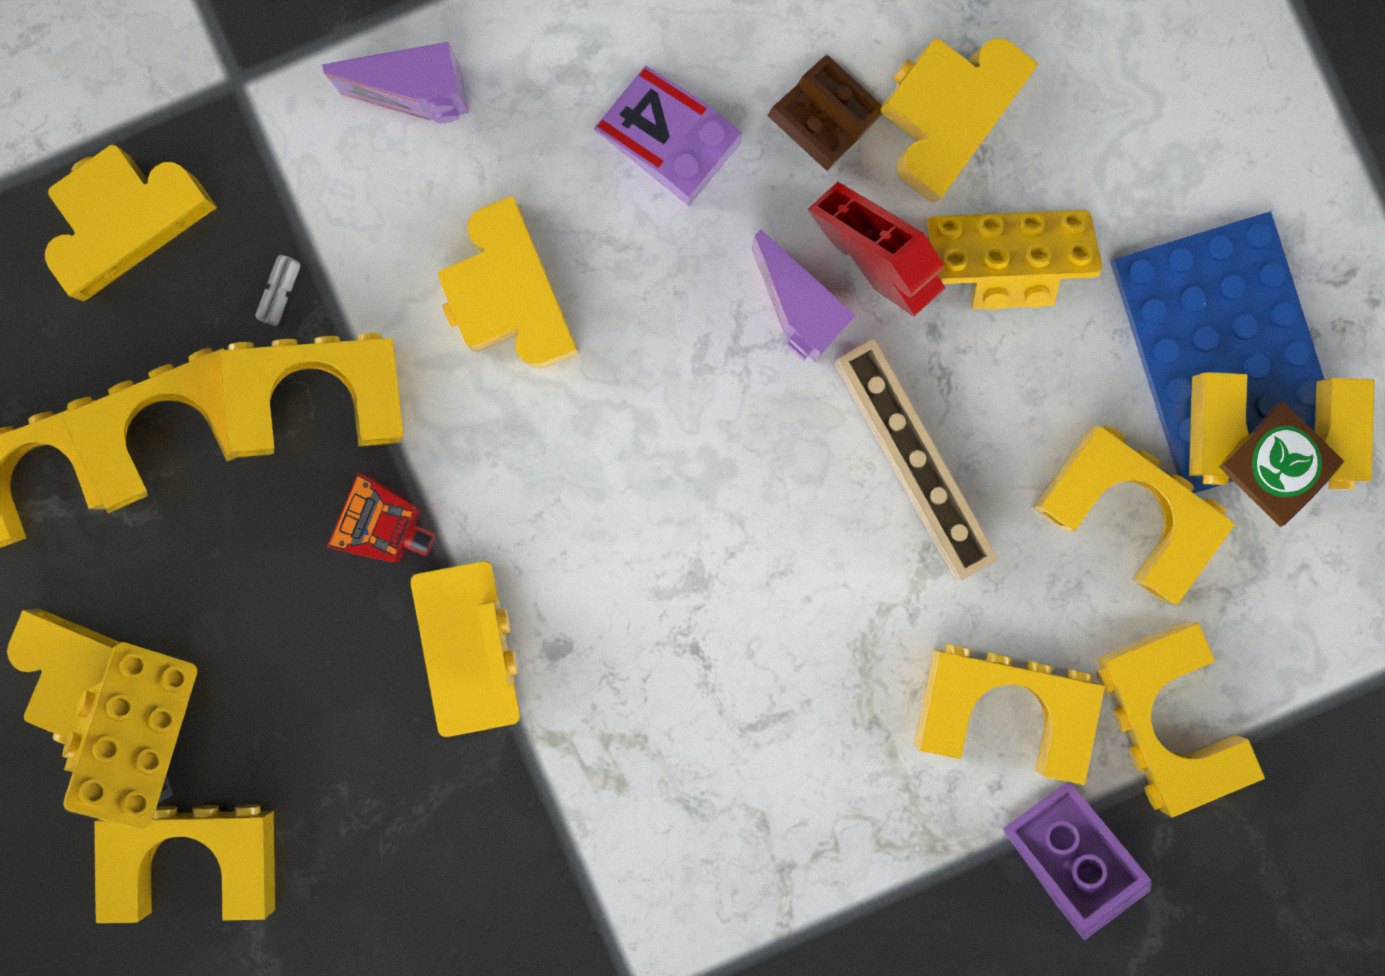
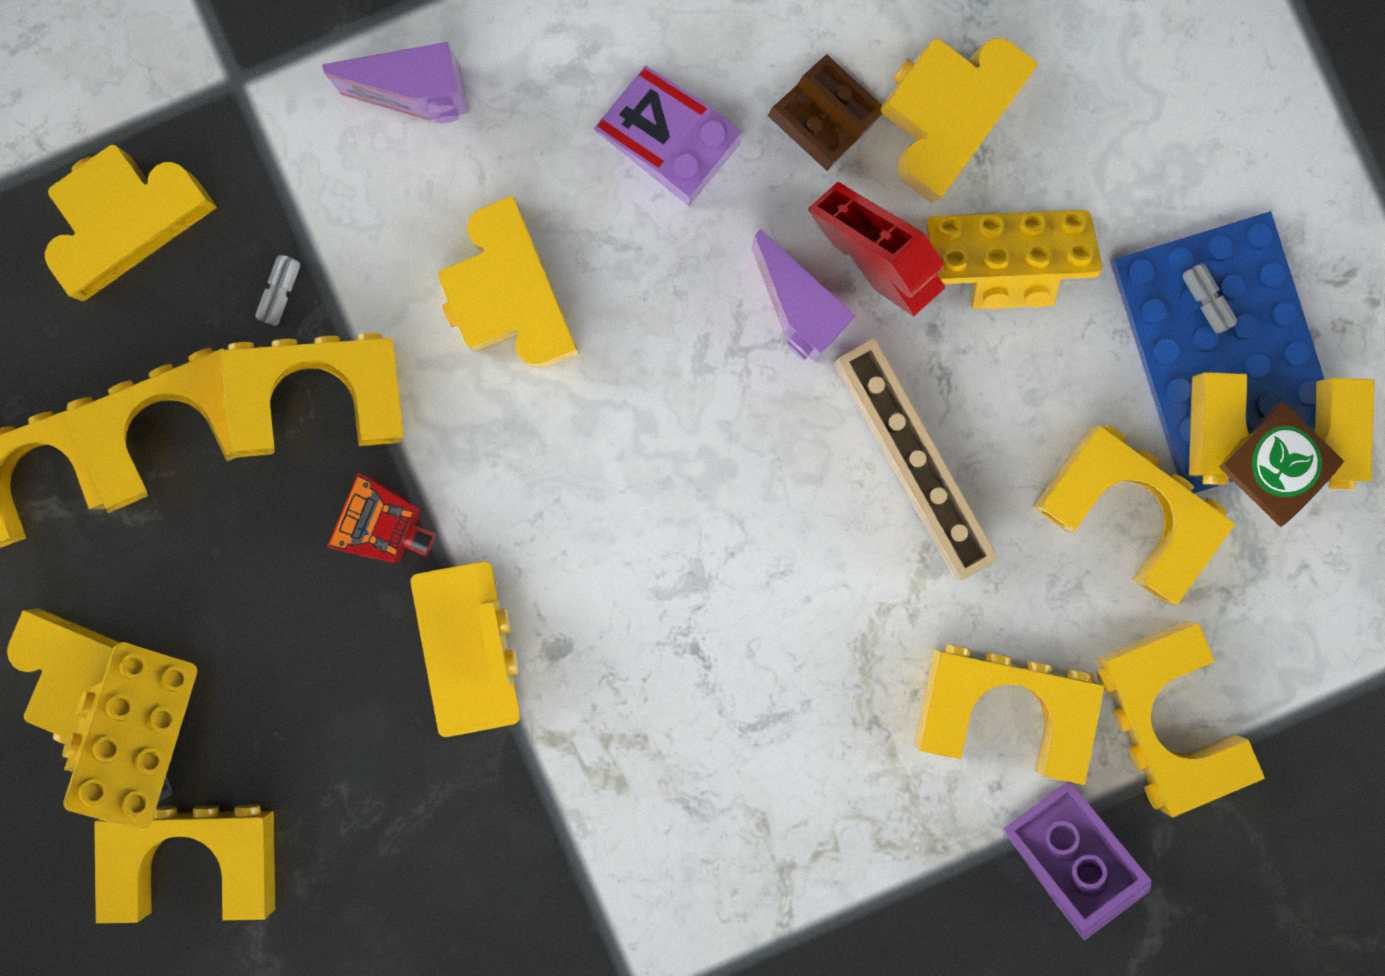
(1214, 307): none -> light grey piece

